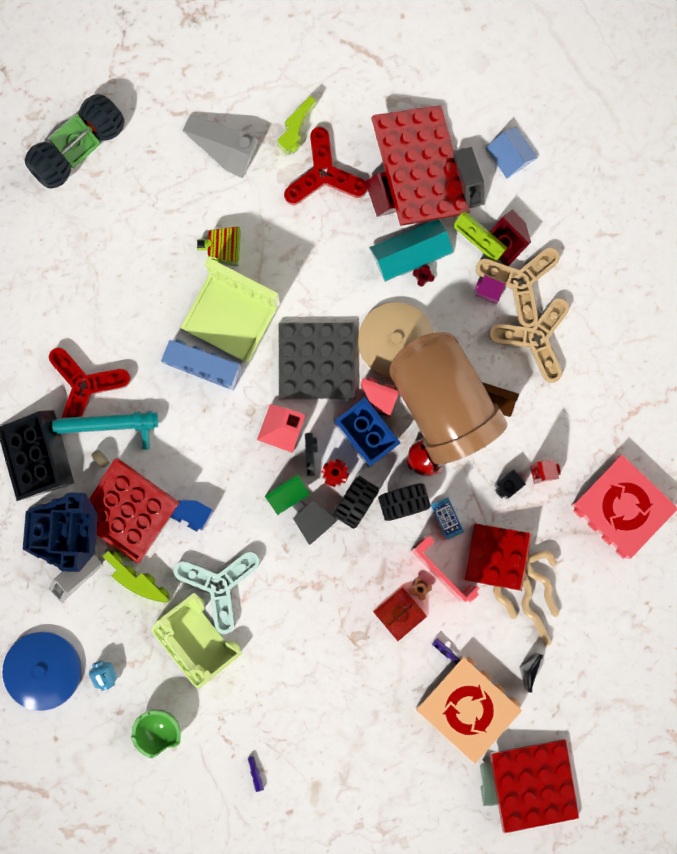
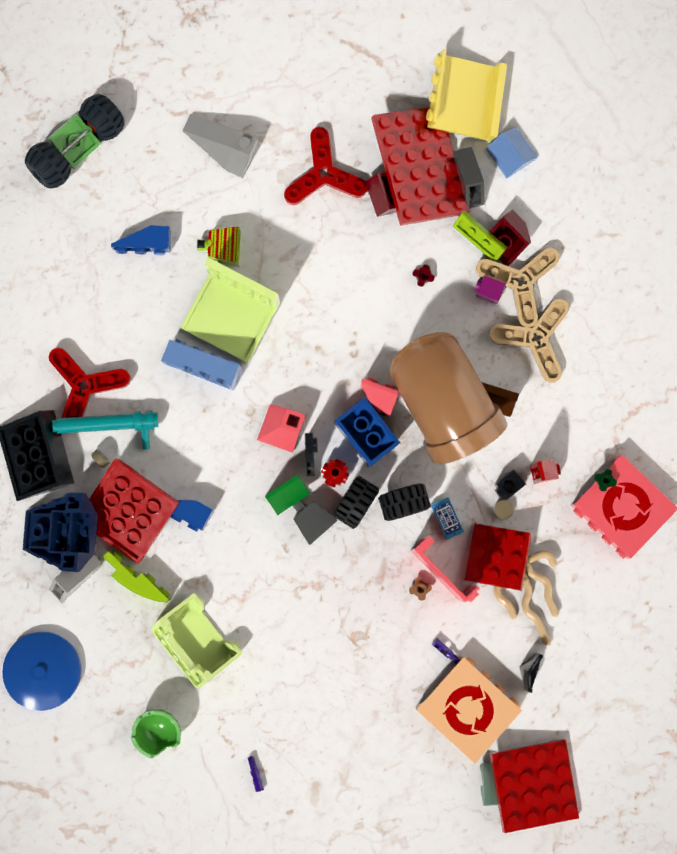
(103, 675): dark azure head -> none
(150, 239): none -> blue slope
(220, 599): light aqua piece -> none
(290, 140): lime slope -> none
(316, 360): dark grey plate -> none
(387, 332): tan dish -> none
(400, 614): clear red slope -> none
(411, 250): teal slope -> none
(420, 460): red cylinder -> none
(466, 97): none -> light yellow panel
(503, 509): none -> dark tan tile
(610, 480): none -> dark green plate

